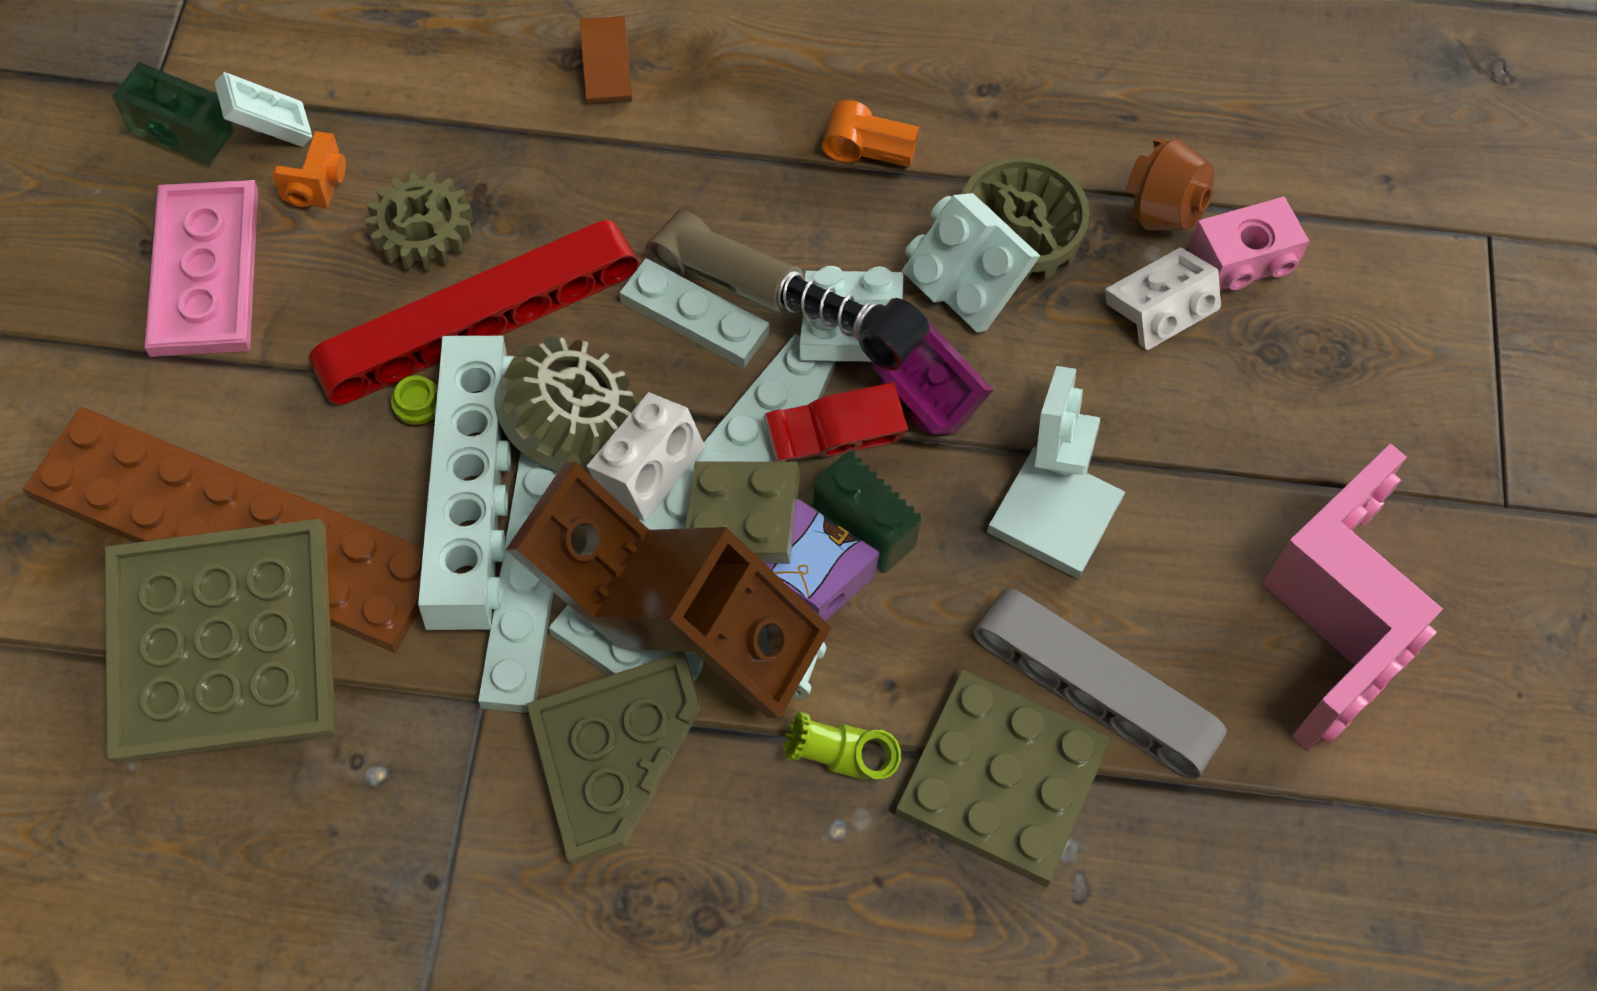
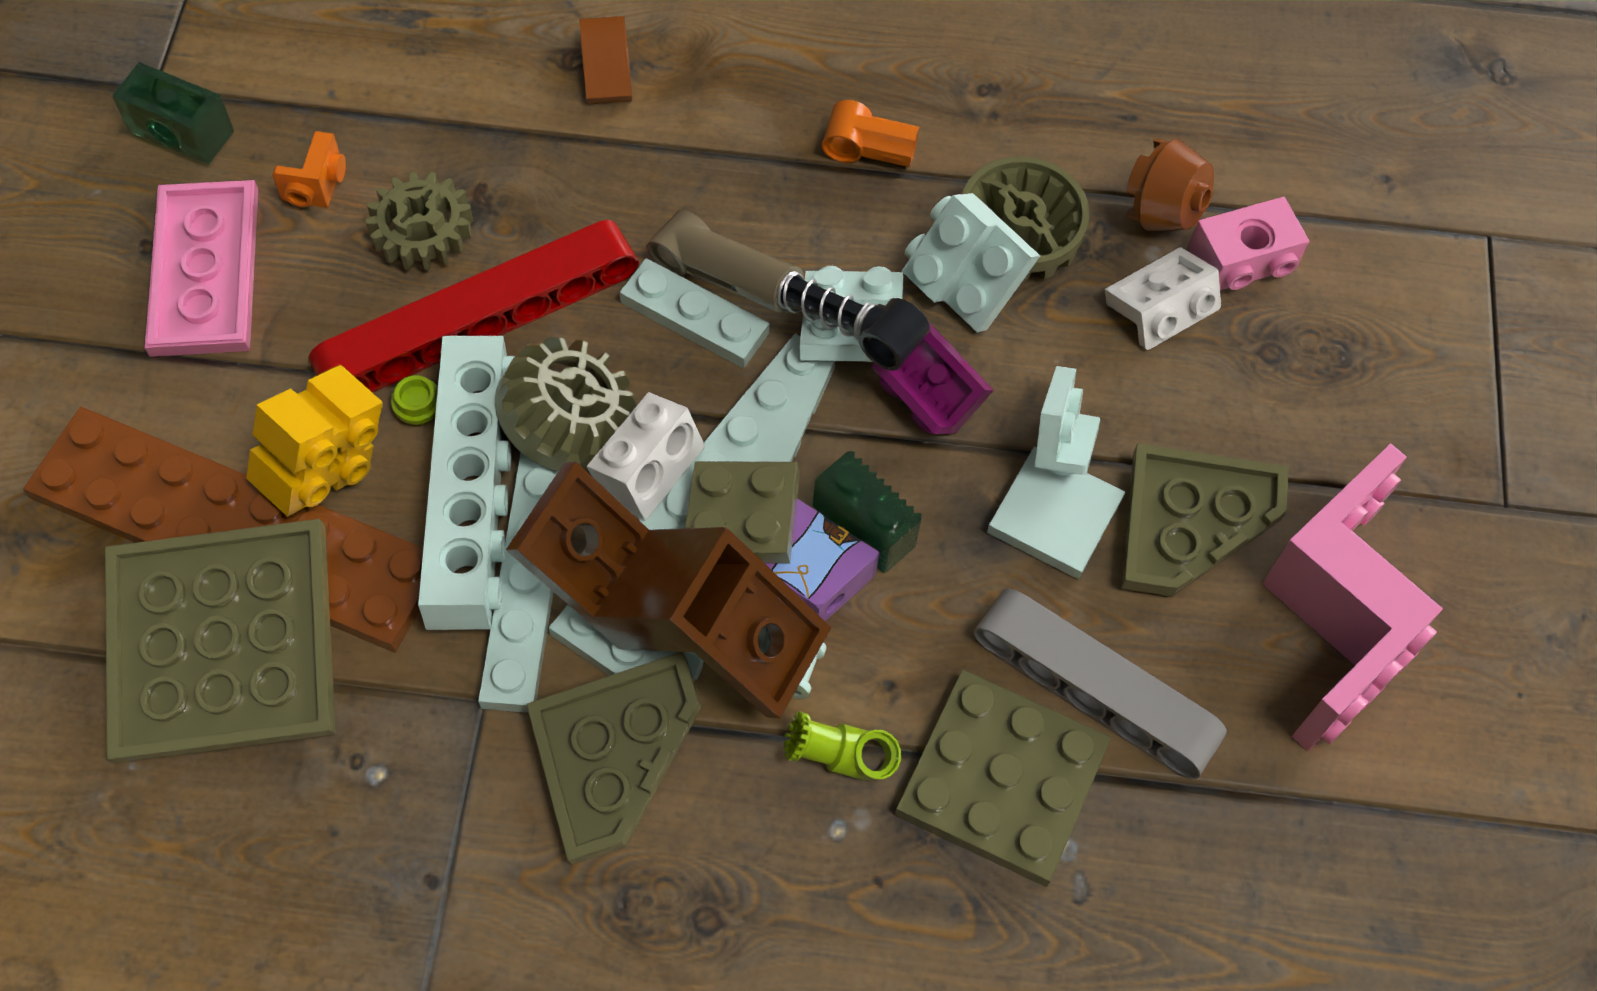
(262, 109): light aqua plate -> none
(313, 440): none -> yellow brick
(837, 424): red piece -> none
(1194, 514): none -> olive plate

